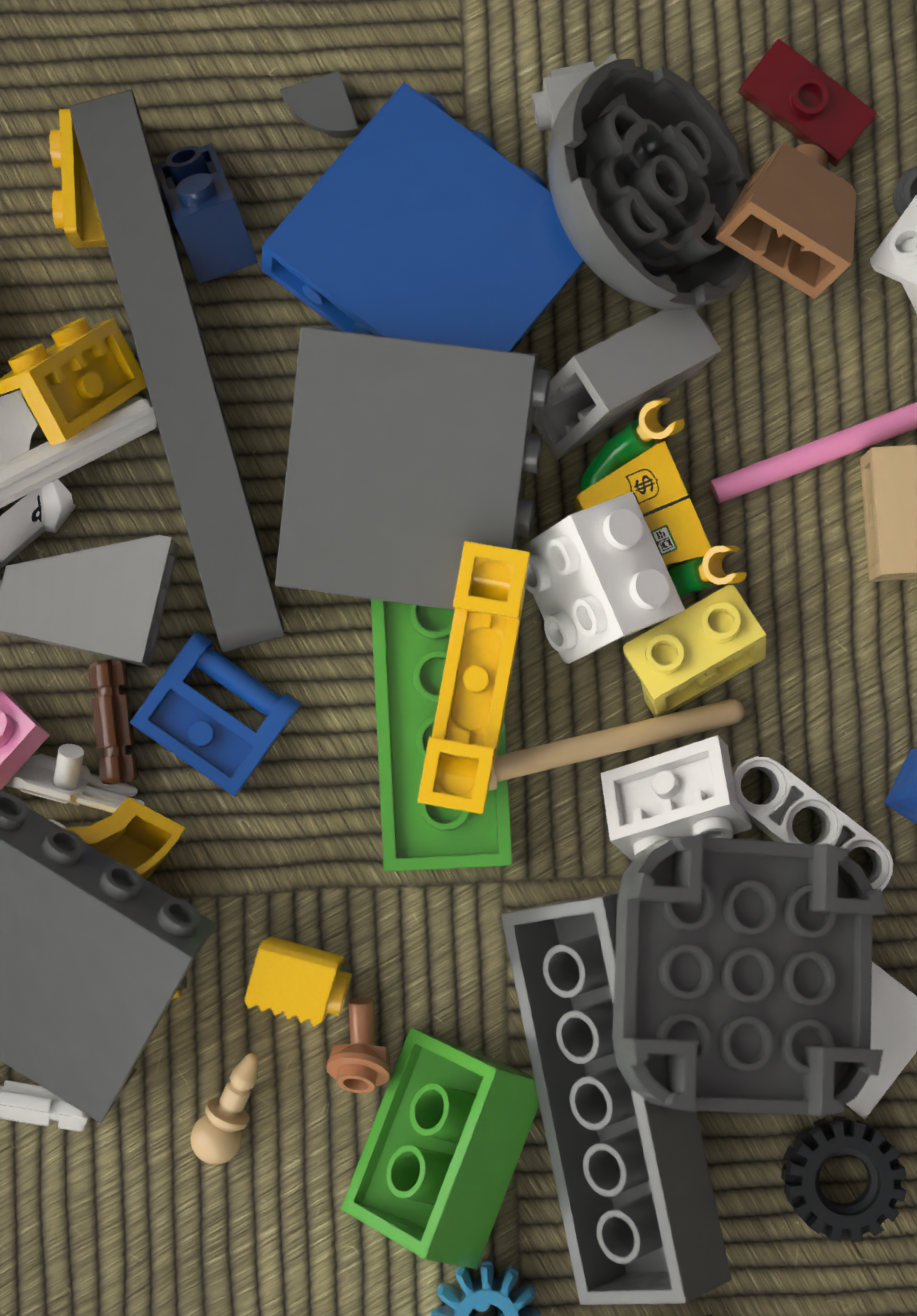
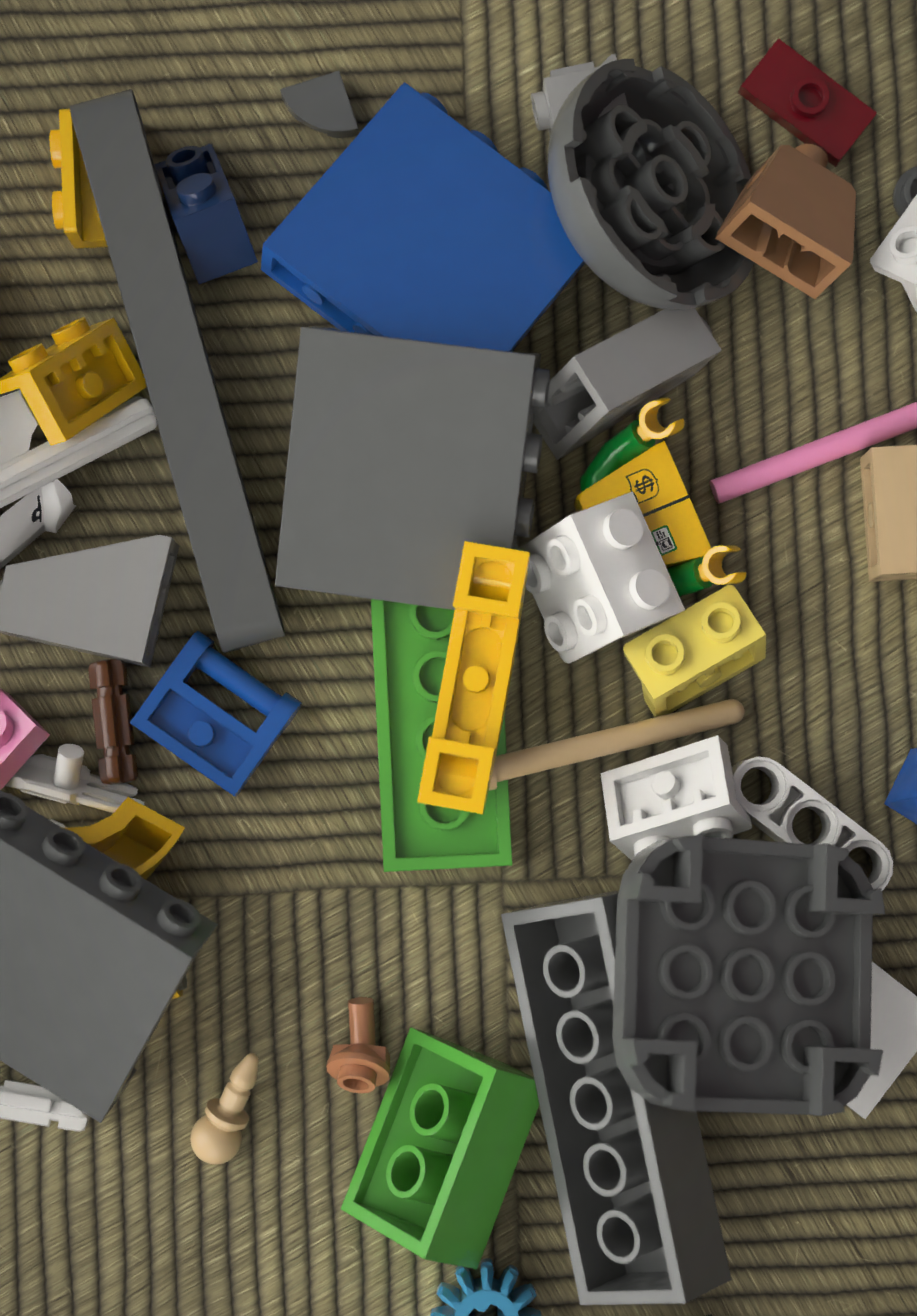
(297, 981): yellow brick -> none
(876, 1201): black tyre -> none

